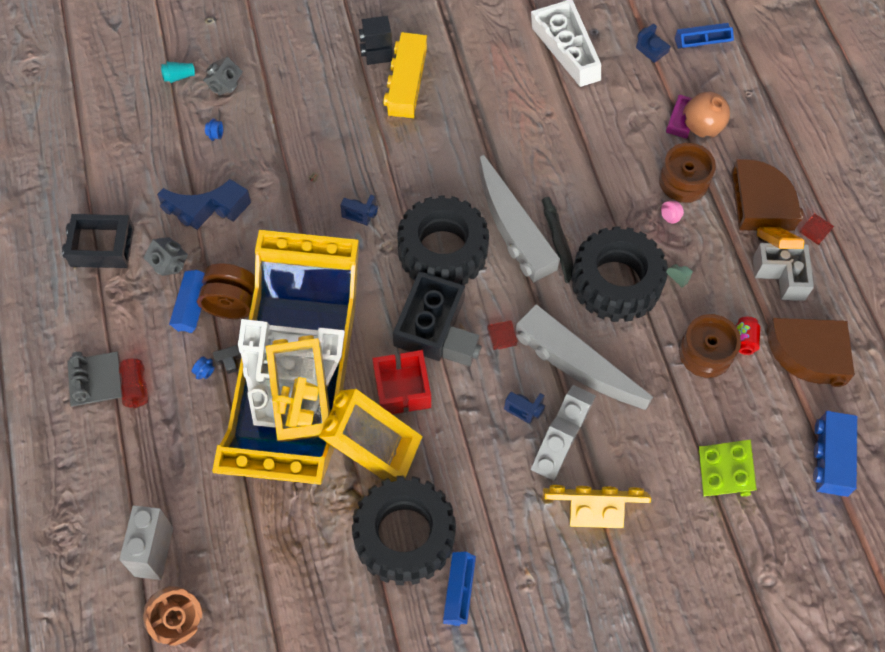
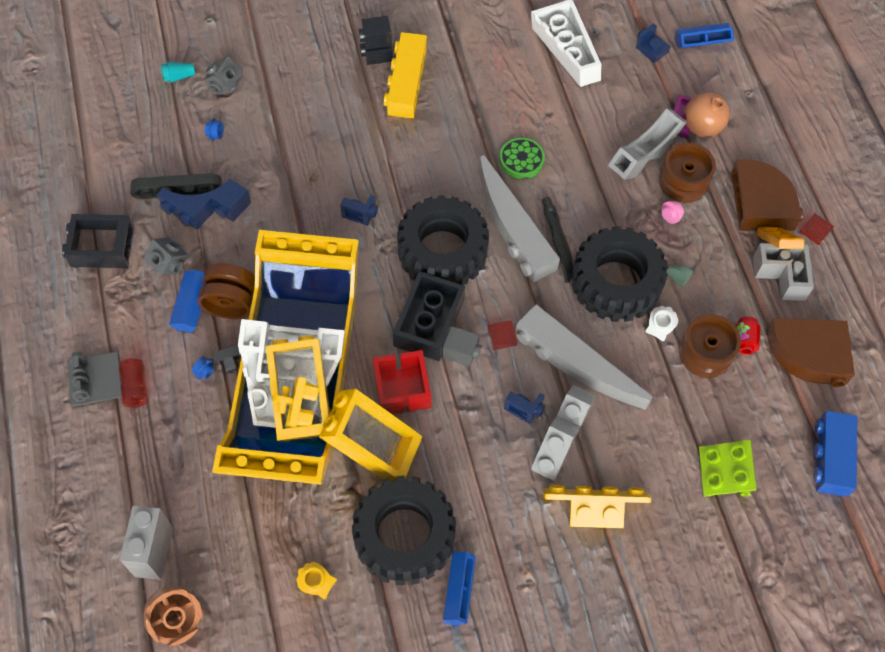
(150, 186): none -> pearl dark grey beam
(315, 580): none -> yellow animal
(521, 158): none -> bright green tile
(651, 145): none -> light grey arch
(662, 322): none -> white animal

